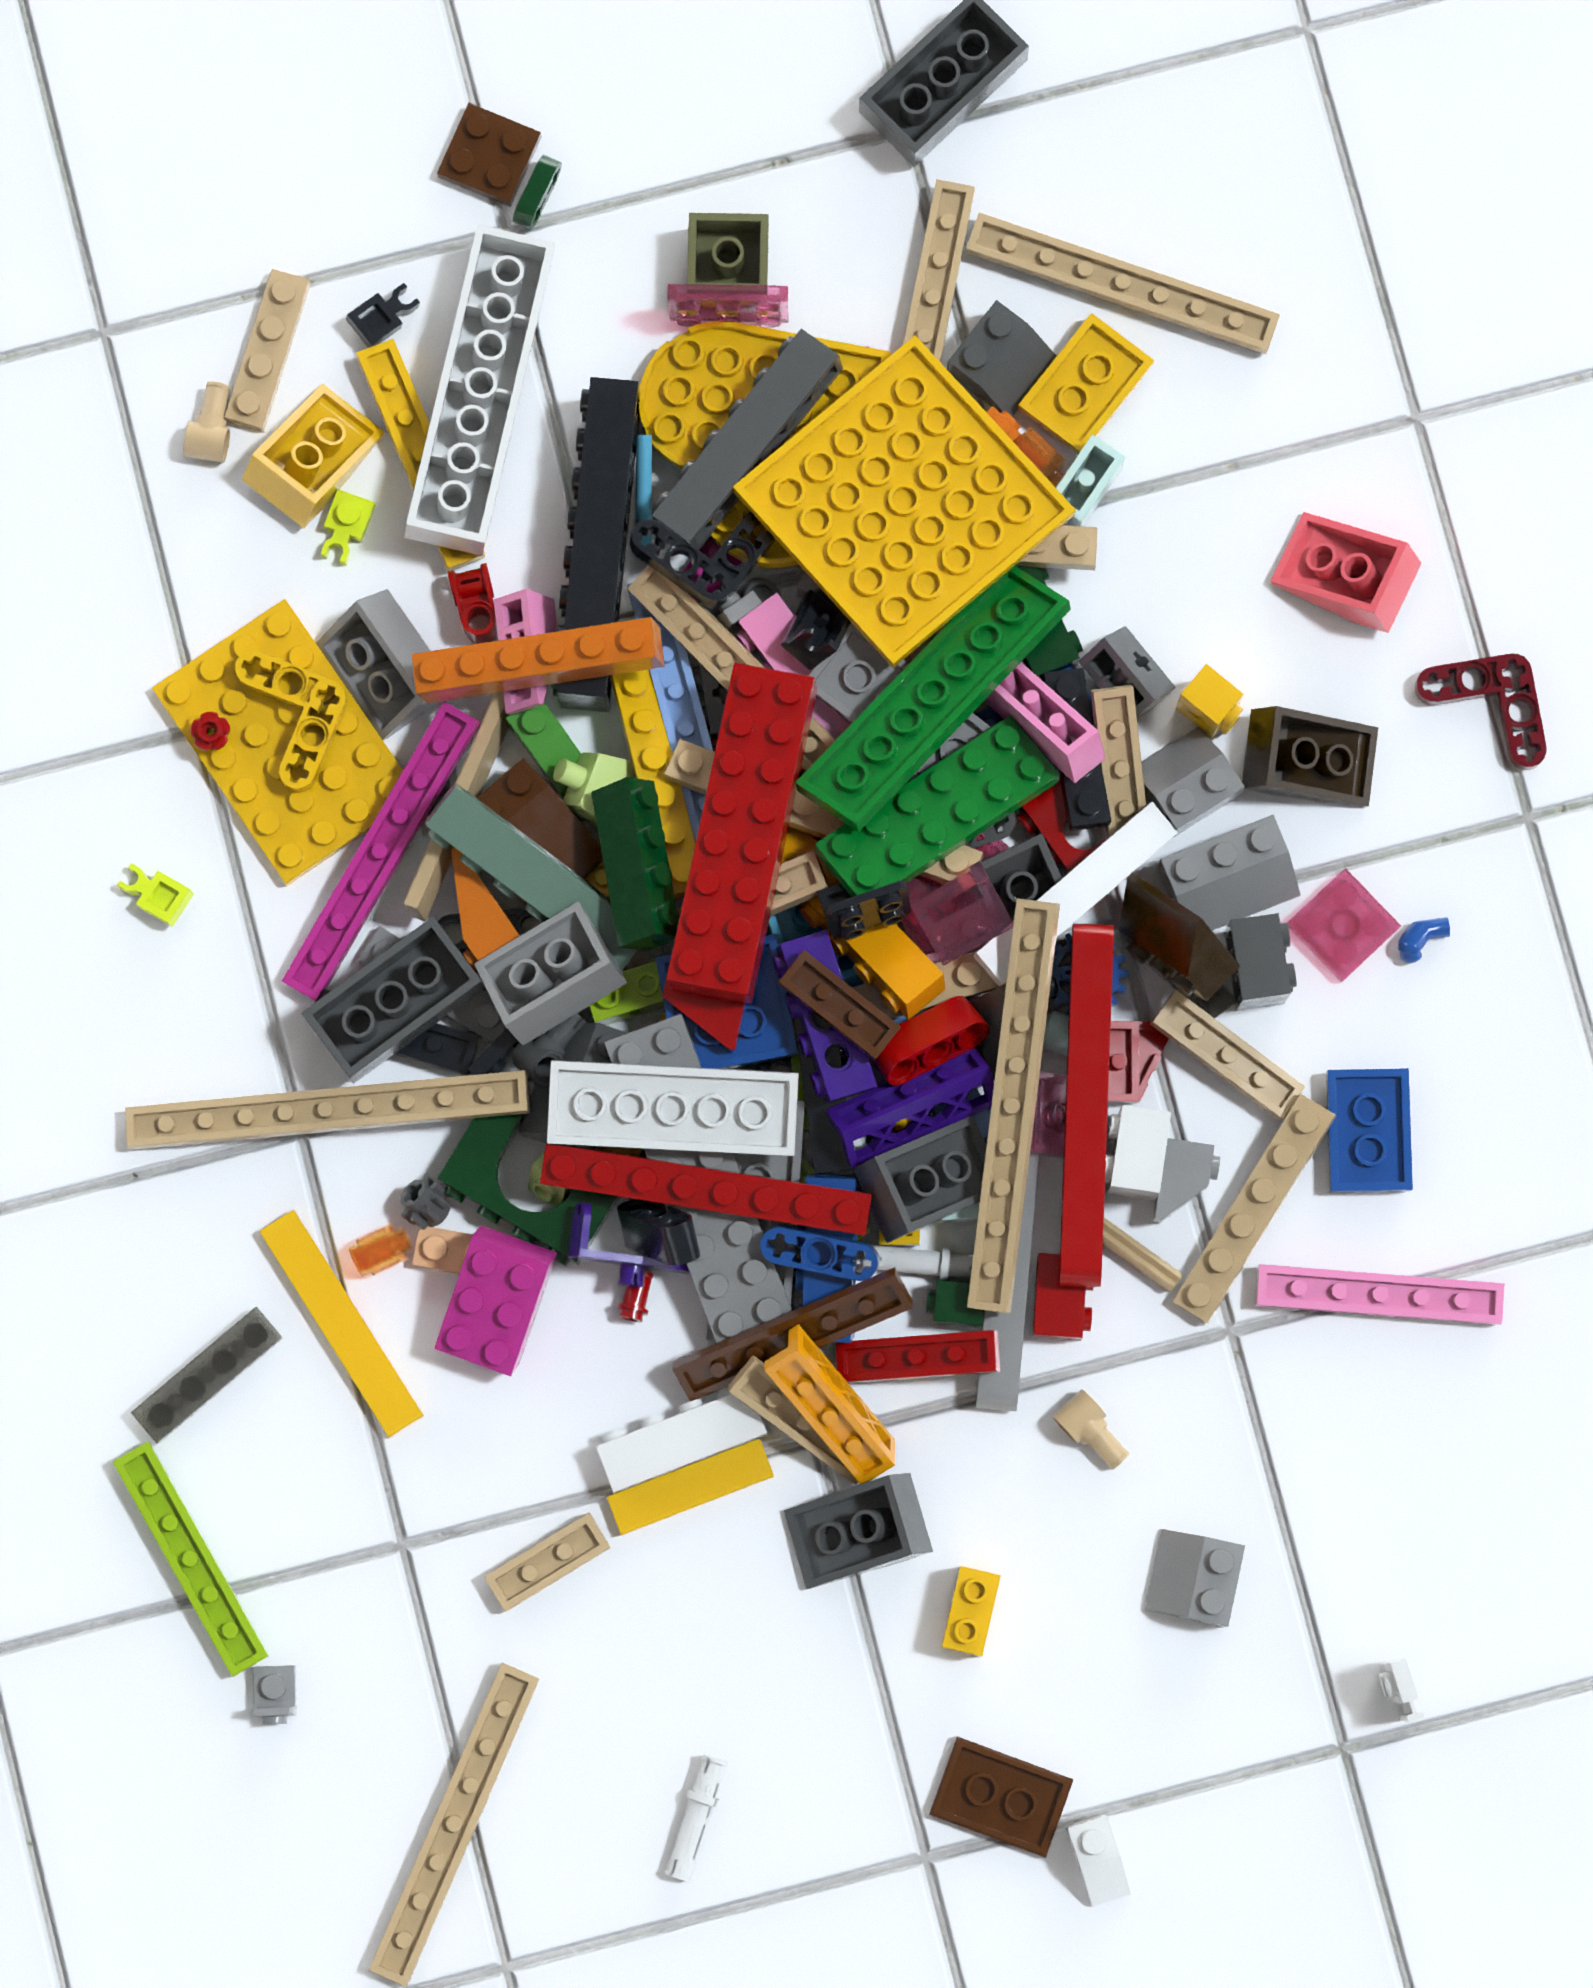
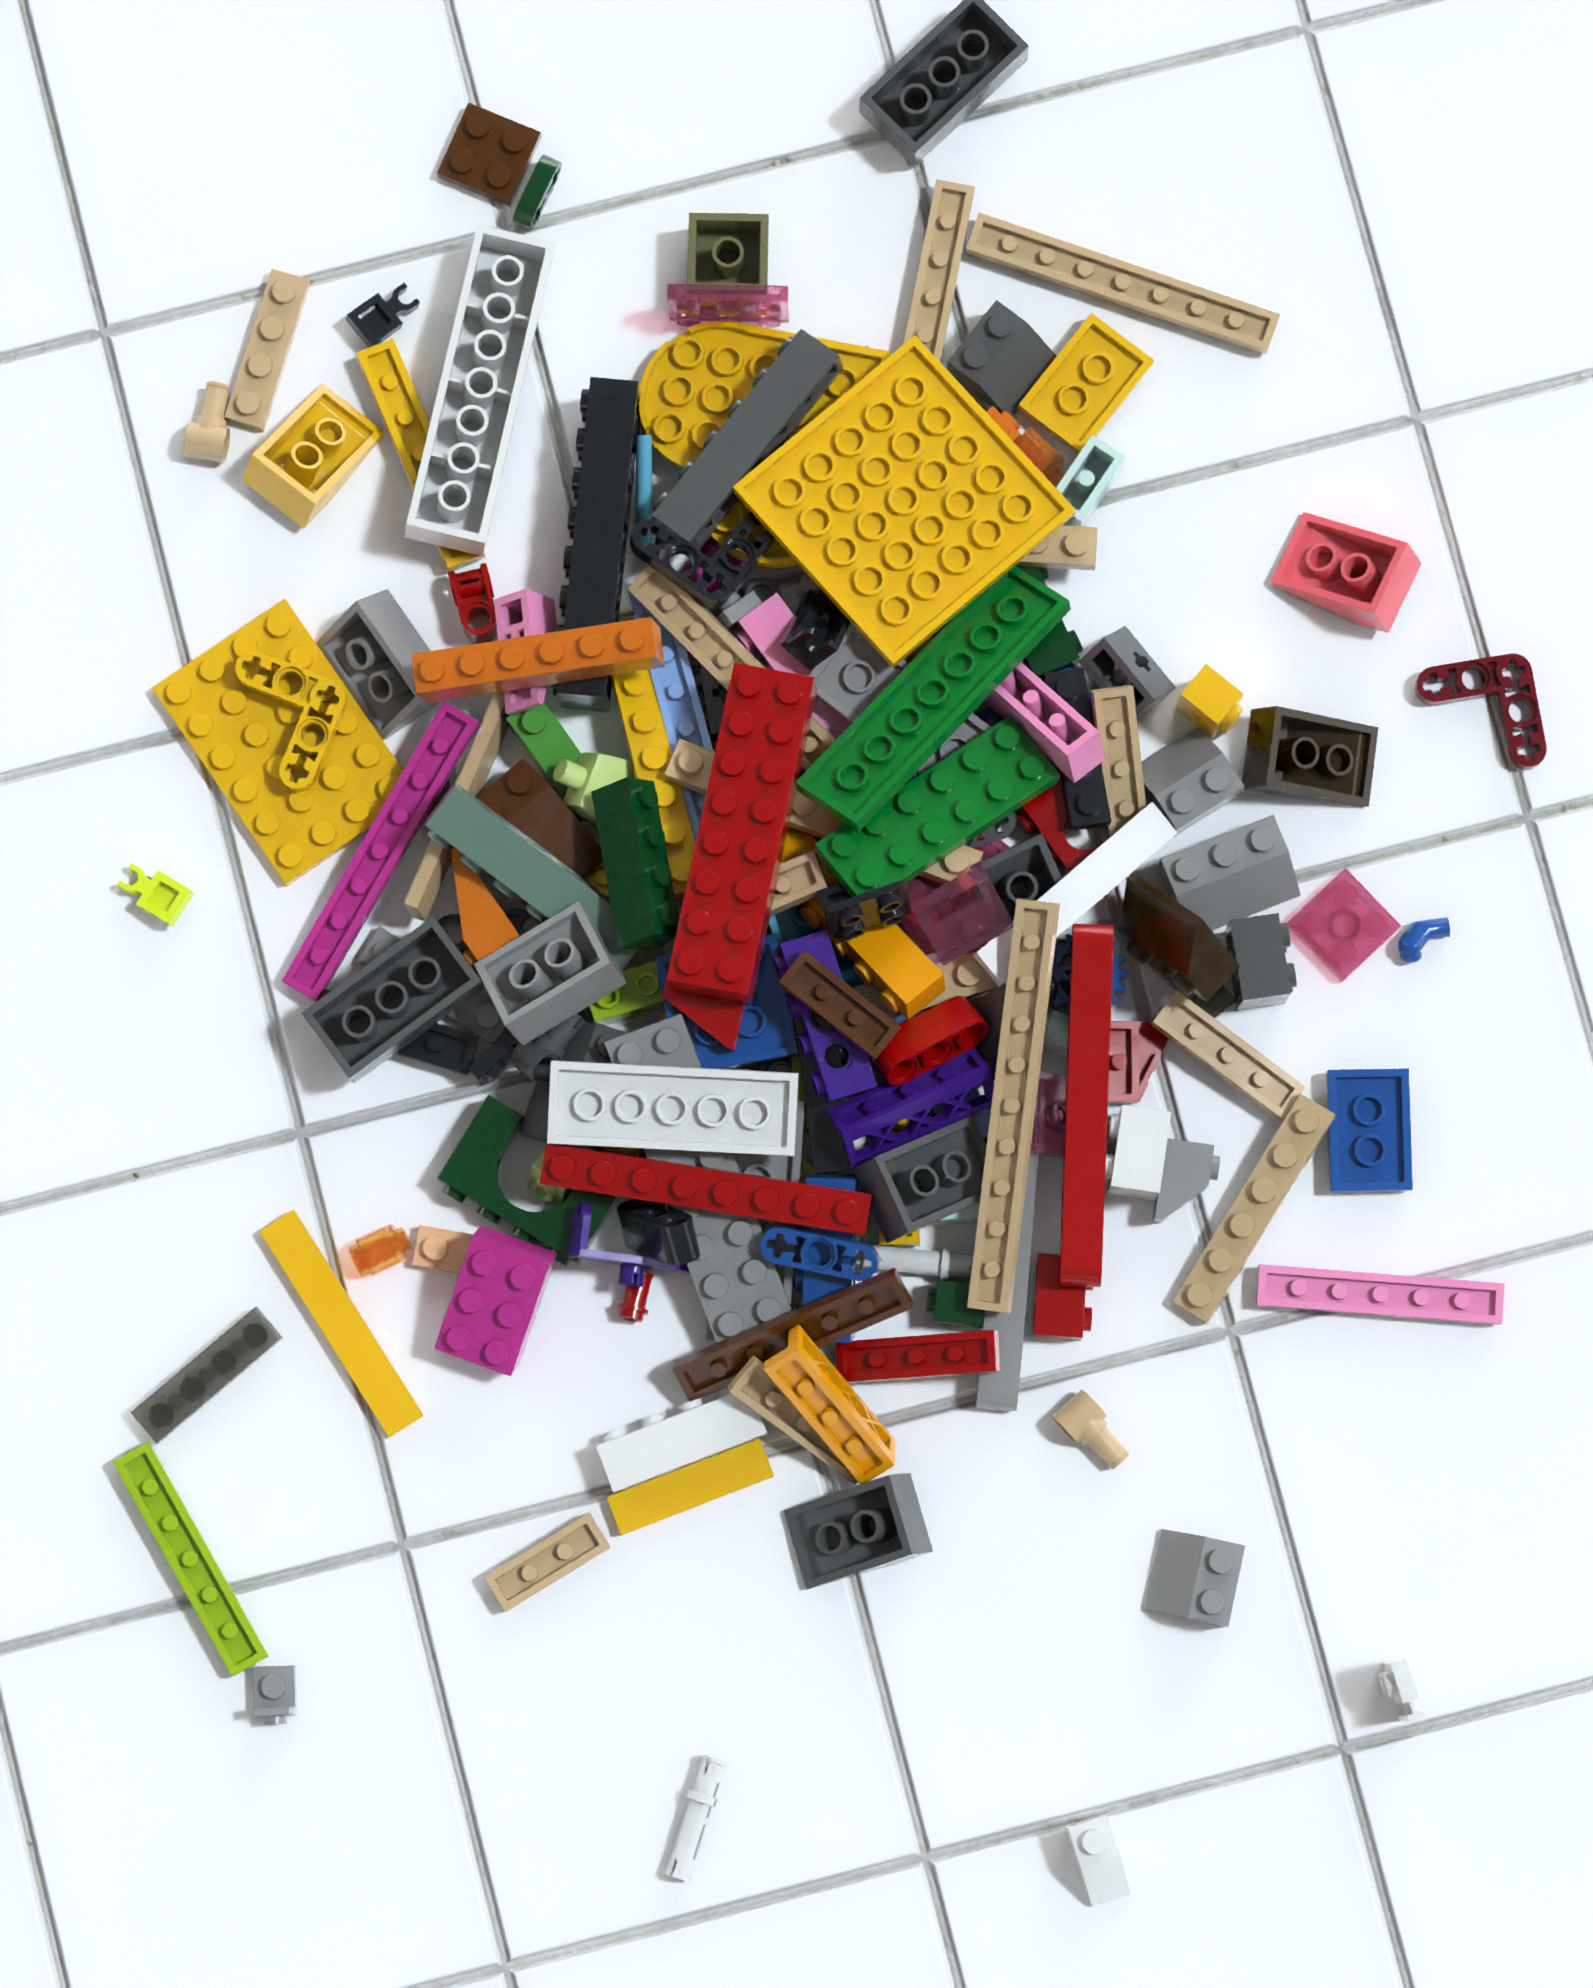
(217, 739): red plate -> none
(327, 1110): tan plate -> none
(348, 520): neon yellow plate -> none
(425, 1203): dark grey gear -> none
(454, 1824): tan plate -> none
(970, 1611): yellow brick -> none
(1001, 1796): reddish brown tile -> none
(1140, 1256): tan axle -> none

